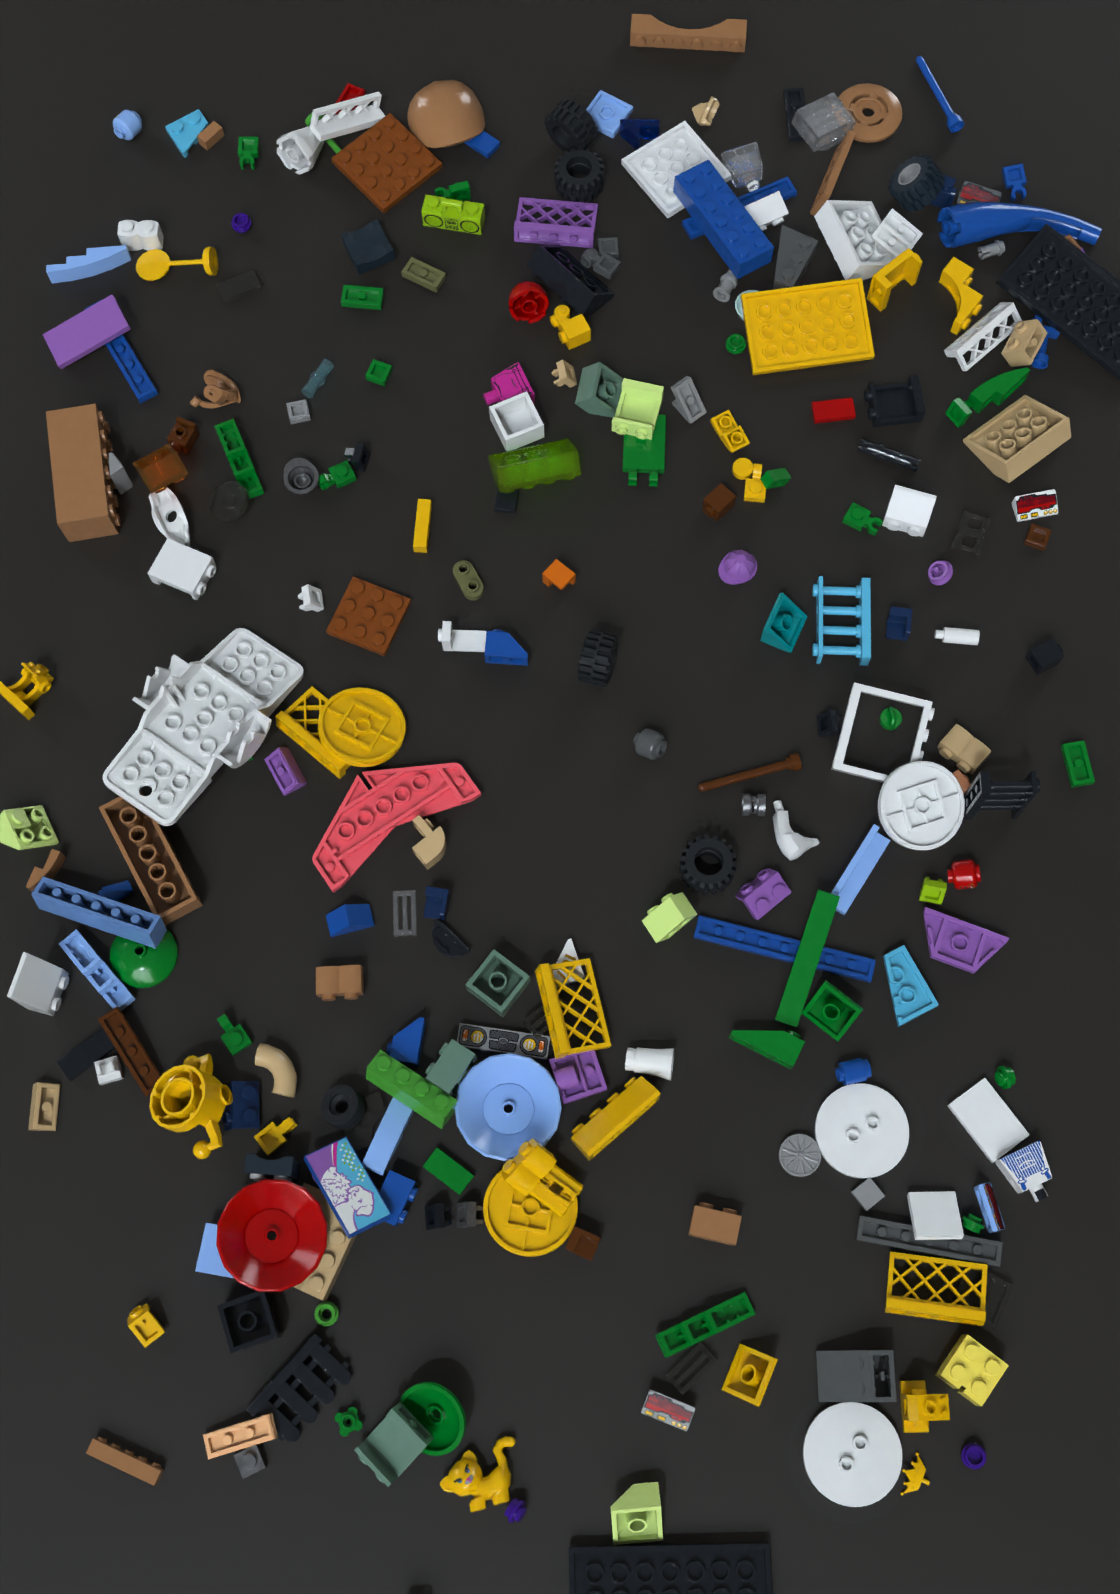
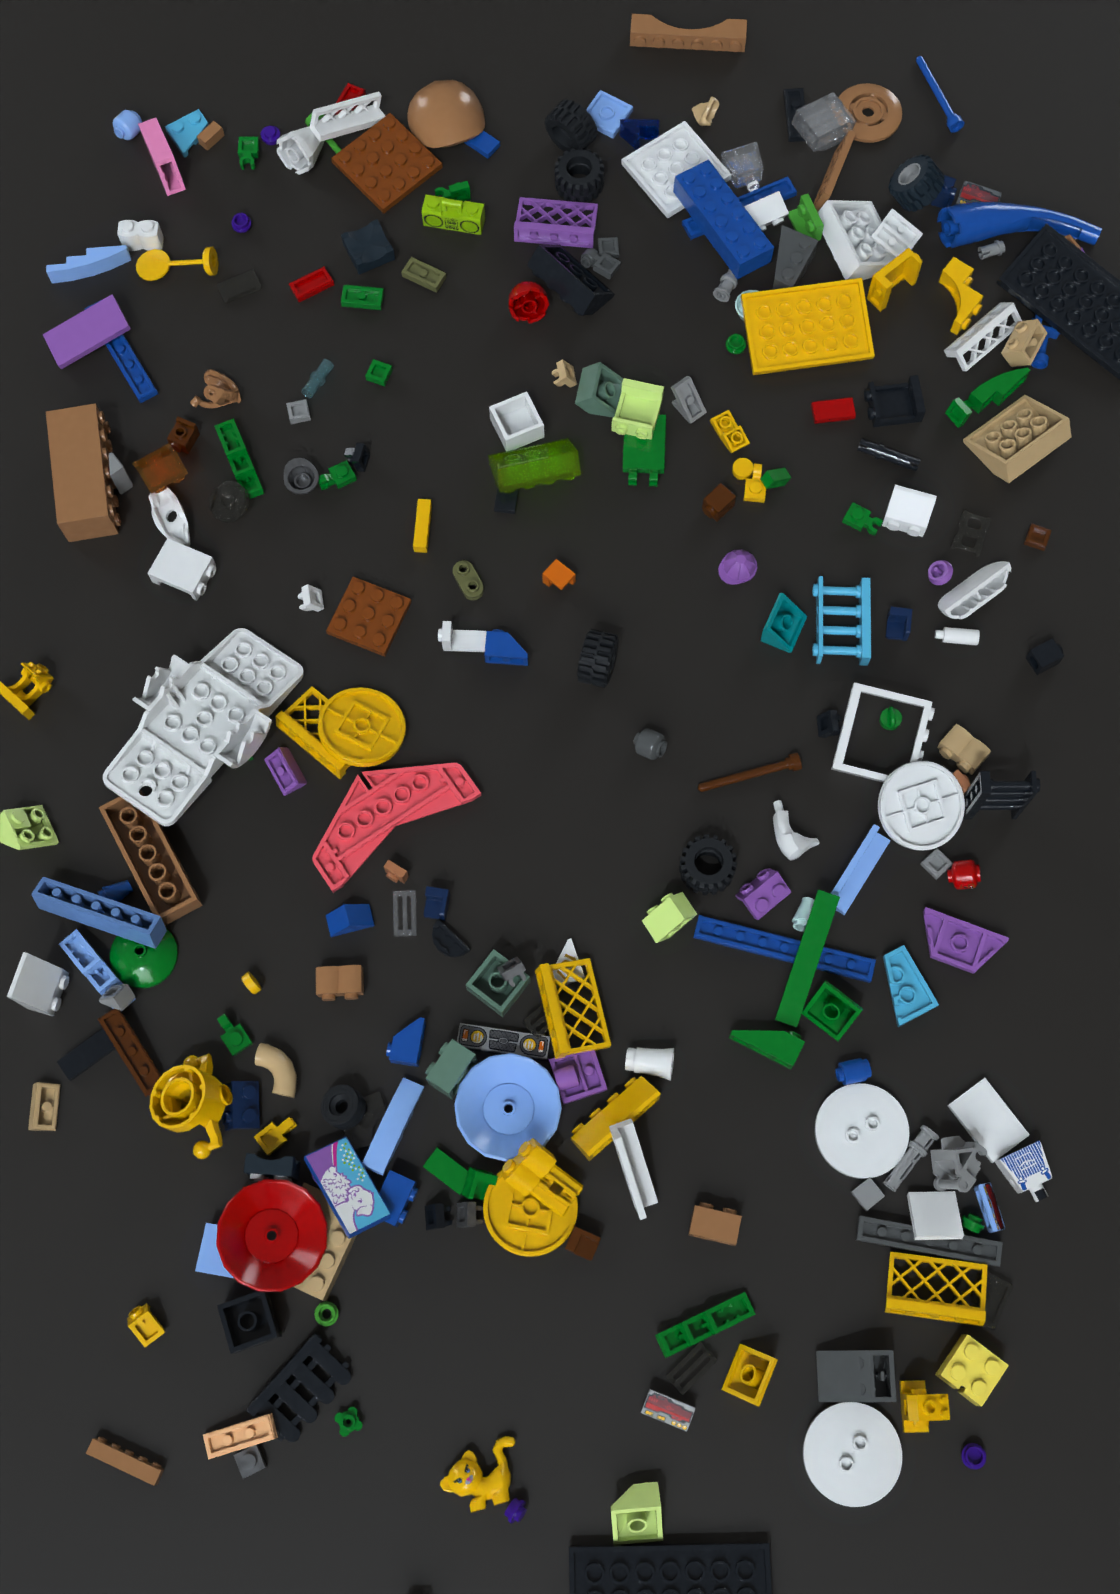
(49, 871): medium nougat slope -> none
(108, 1070): white tile -> none
(117, 997): none -> light grey slope
(162, 156): none -> bright pink slope
(251, 983): none -> yellow tile
(270, 135): none -> dark purple plate
(311, 284): none -> red tile
(394, 1444): sand green panel -> none
(395, 872): none -> nougat plate
(411, 1089): bright green brick -> none
(433, 846): tan brick -> none
(448, 1426): green dish -> none
(477, 1183): none -> green panel
(508, 384): dark pink torso -> none
(511, 969): none -> flat silver tile
(572, 330): yellow brick -> none
(633, 1166): none -> white fence
(759, 804): flat silver wheel -> none
(799, 1155): light grey wheel -> none
(802, 914): none -> light aqua cone
(806, 218): none -> bright green bracket
(915, 1476): yellow piece -> none
(917, 1149): none -> light grey pin
(933, 891): lime tile -> none
(936, 863): none -> light grey tile
(954, 1161): none -> light grey piece
(975, 590): none -> white brick
(1005, 1077): green plate -> none
(1015, 178): blue plate -> none
(1035, 505): slope -> none
(1077, 764): green plate -> none

